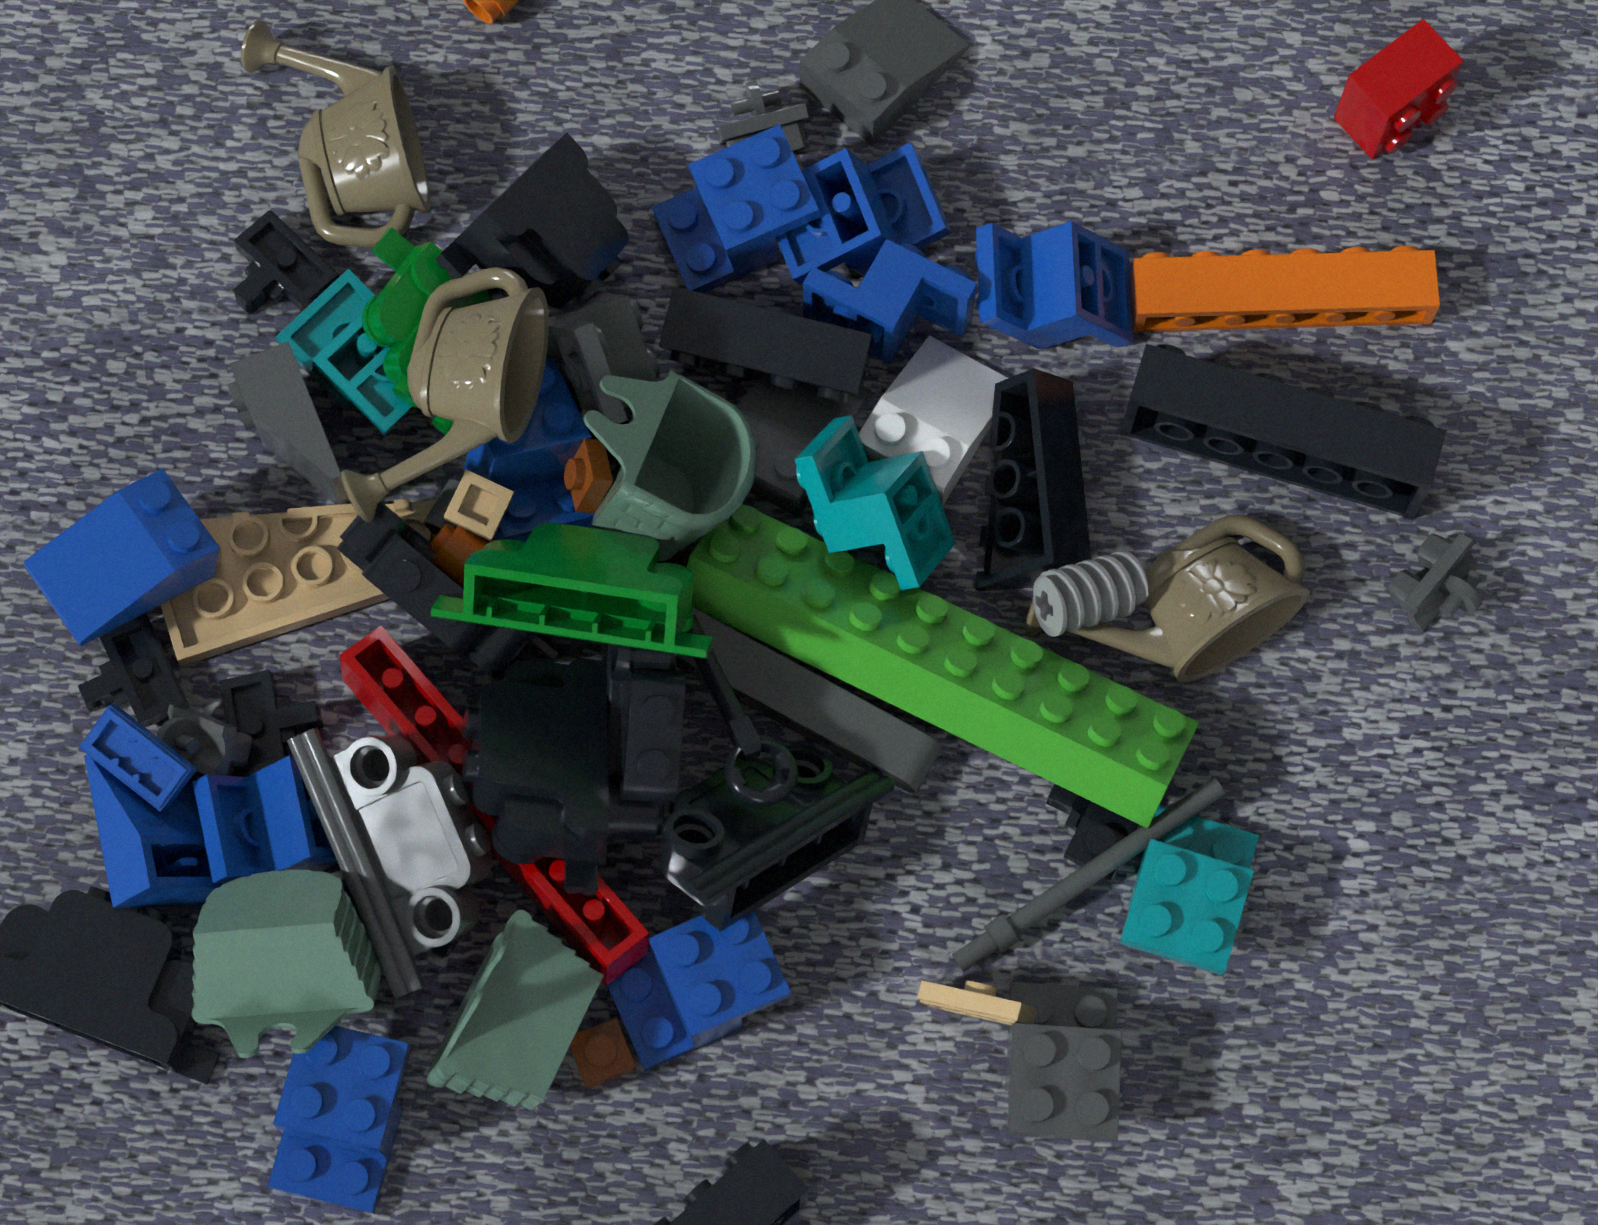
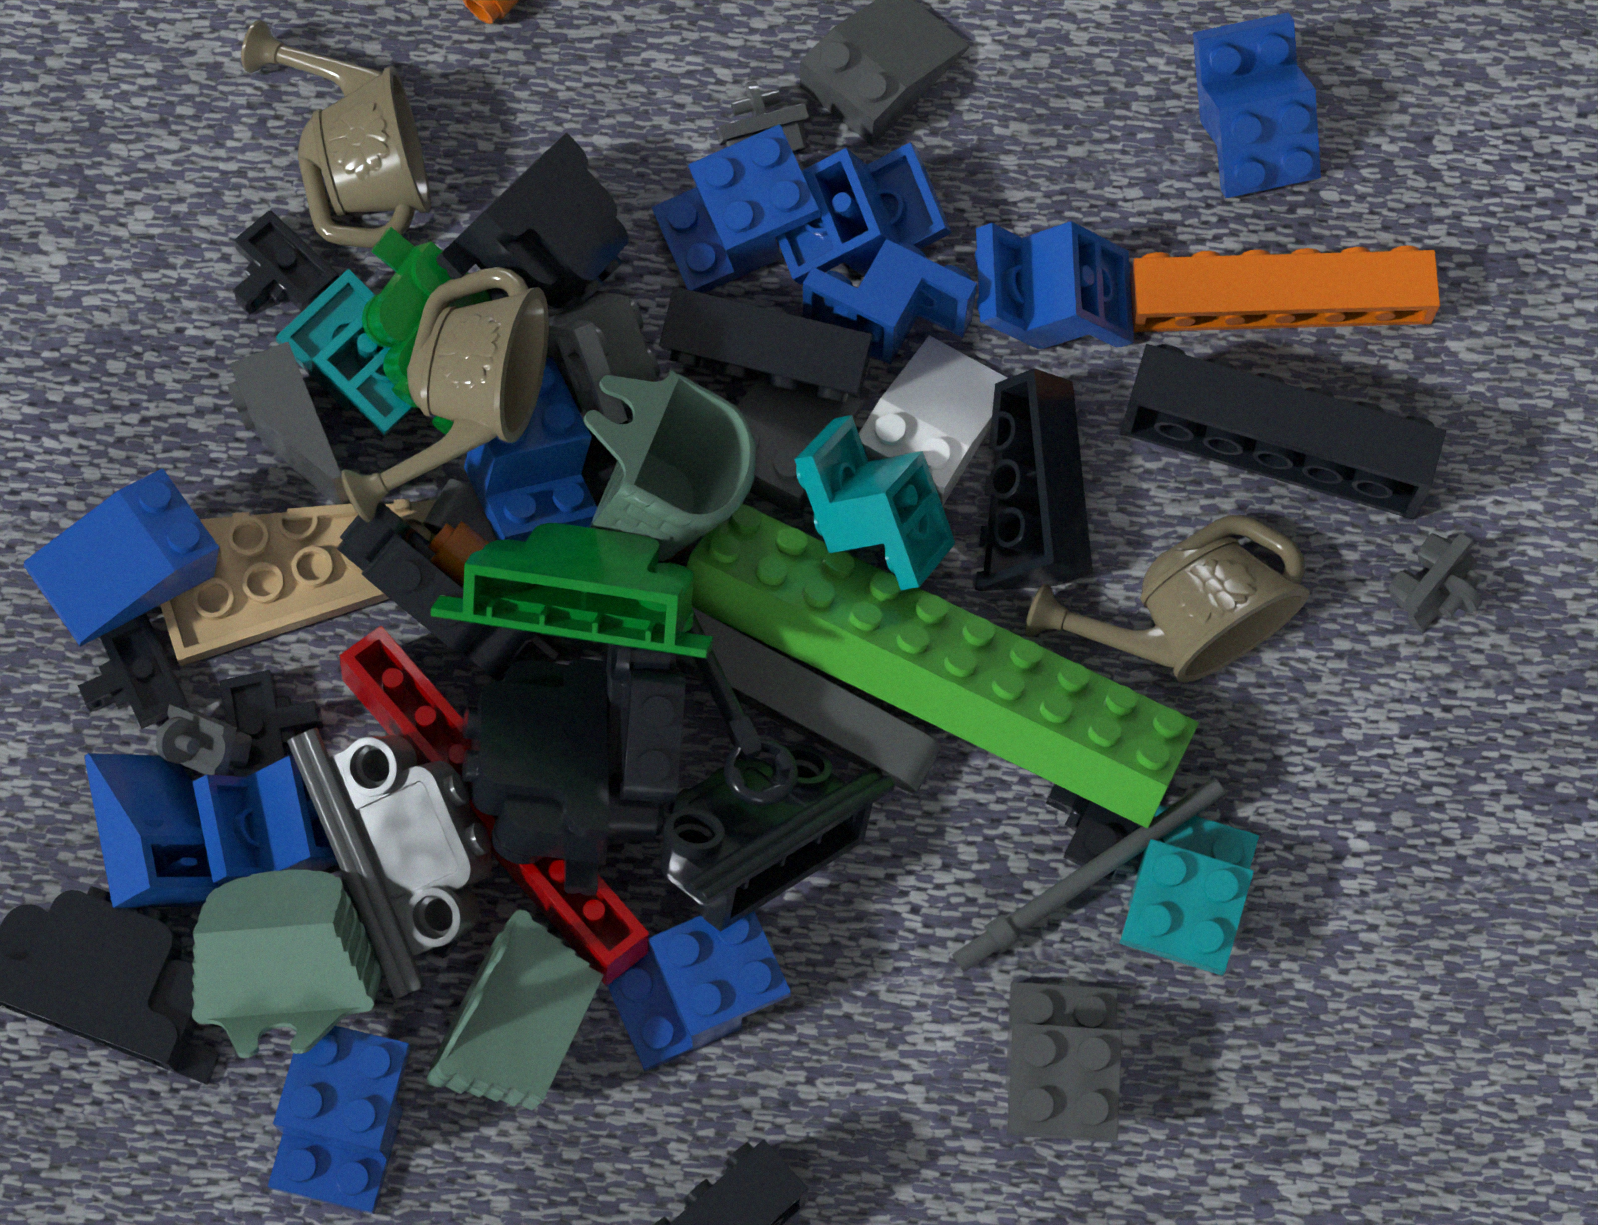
(138, 758): blue plate -> none
(479, 505): tan plate -> none
(588, 476): dark orange plate -> none
(602, 1054): dark orange plate -> none
(976, 1001): tan plate -> none
(1089, 592): light grey piece -> none
(1257, 105): none -> blue bracket
(1398, 90): red brick -> none

